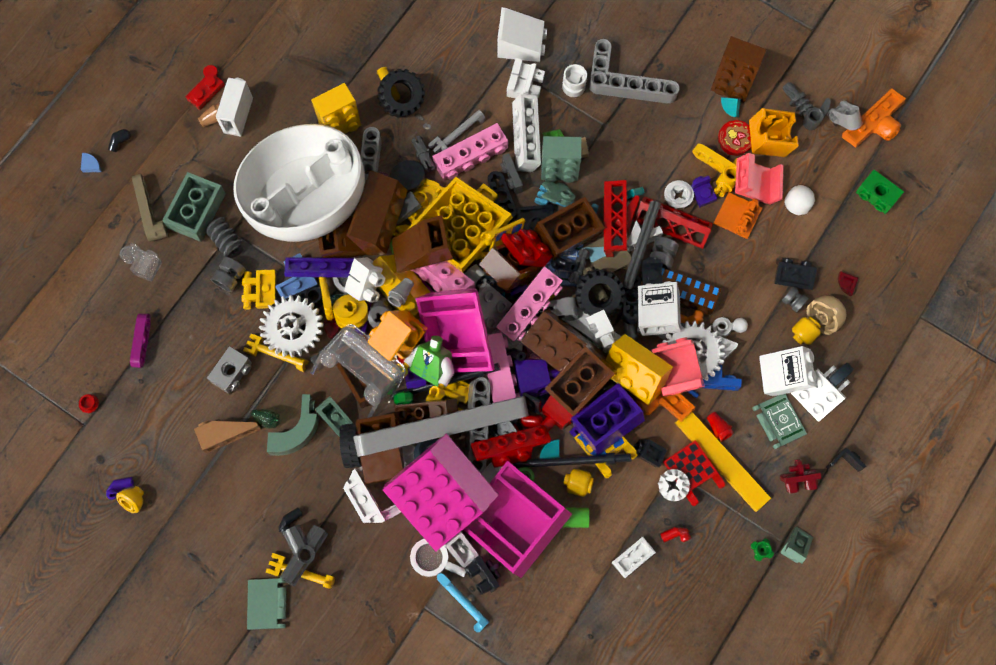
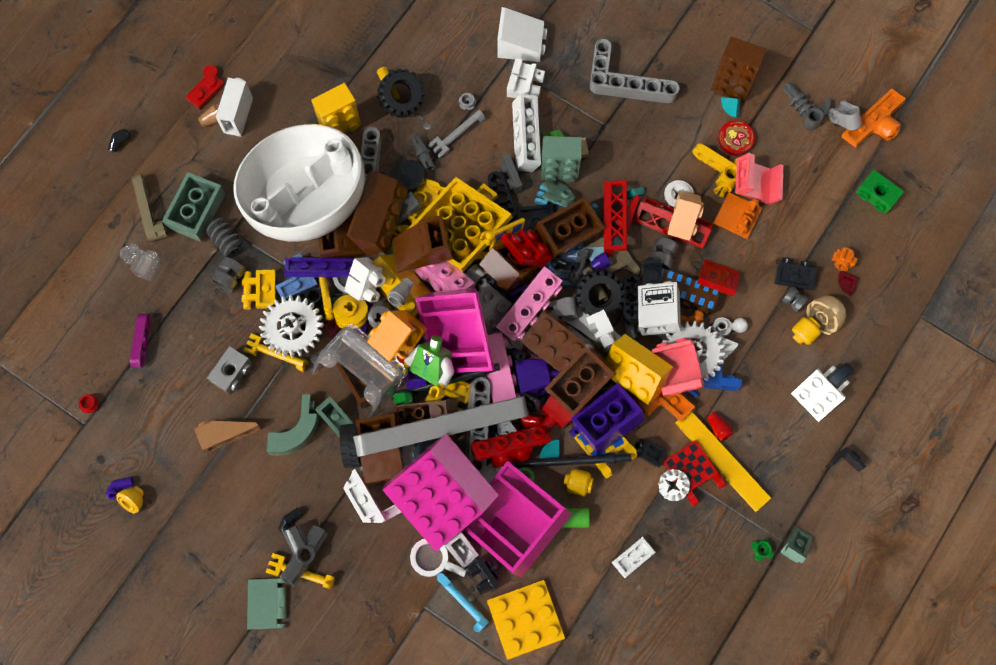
(89, 163): medium blue tile -> none
(266, 418): clear green piece -> none
(467, 97): none -> light grey plate
(470, 152): bright pink brick -> none
(525, 619): none -> yellow plate
(574, 80): white wheel -> none
(601, 261): none -> dark purple hose
(641, 244): dark grey axle -> none
(656, 232): white slope -> none
(676, 532): red arm -> none
(686, 211): none -> light nougat brick
(703, 191): dark purple bracket -> none
(718, 277): none -> red tile
(771, 132): light orange piece -> none
(780, 420): sand green piece -> none
(788, 371): white brick -> none
(799, 200): white hair -> none
(809, 477): dark red hips -> none
(844, 259): none -> orange gear

